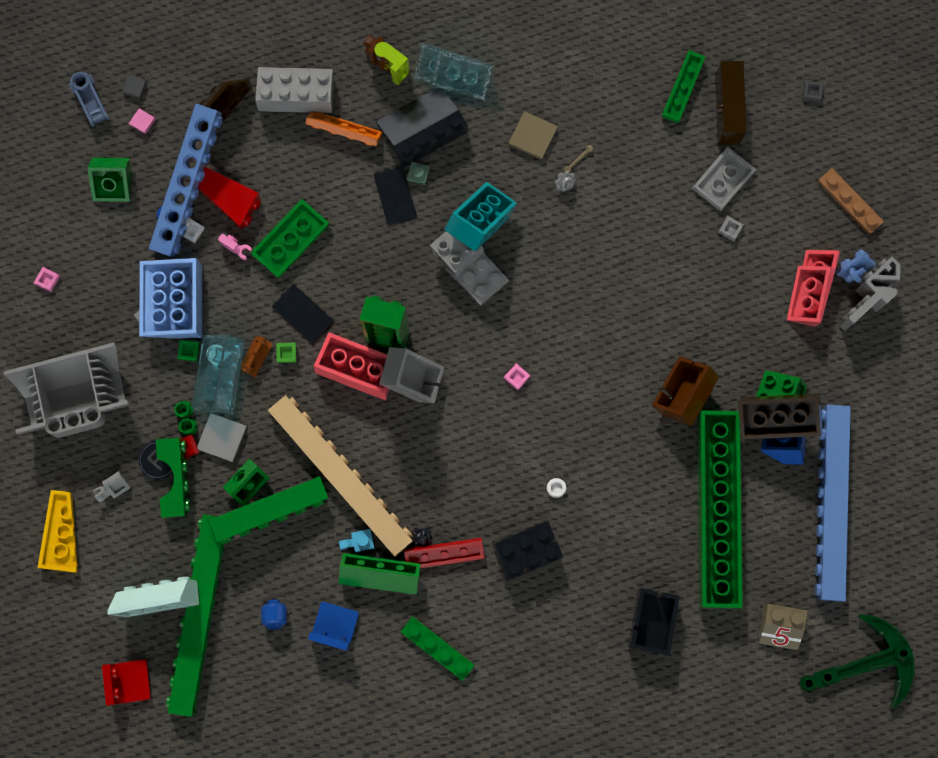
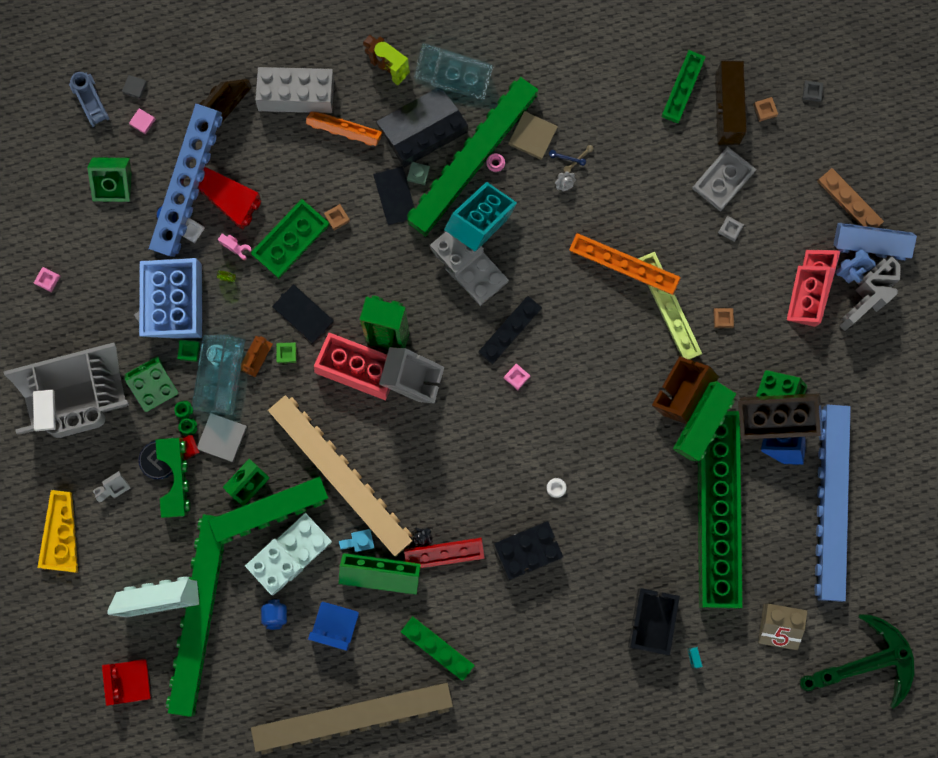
(44, 410): none -> white tile
(150, 384): none -> green bracket
(226, 276): none -> clear neon green tile
(288, 554): none -> light aqua piece
(337, 217): none -> medium nougat plate
(351, 717): none -> dark tan brick
(472, 157): none -> green brick
(499, 158): none -> bright pink plate
(510, 330): none -> black plate
(553, 154): none -> dark blue hinge
(625, 264): none -> orange plate
(674, 316): none -> yellowish green plate
(694, 657): none -> teal tile
(704, 421): none -> green brick
(723, 318): none -> medium nougat tile
(765, 109): none -> medium nougat plate
(875, 240): none -> medium blue brick

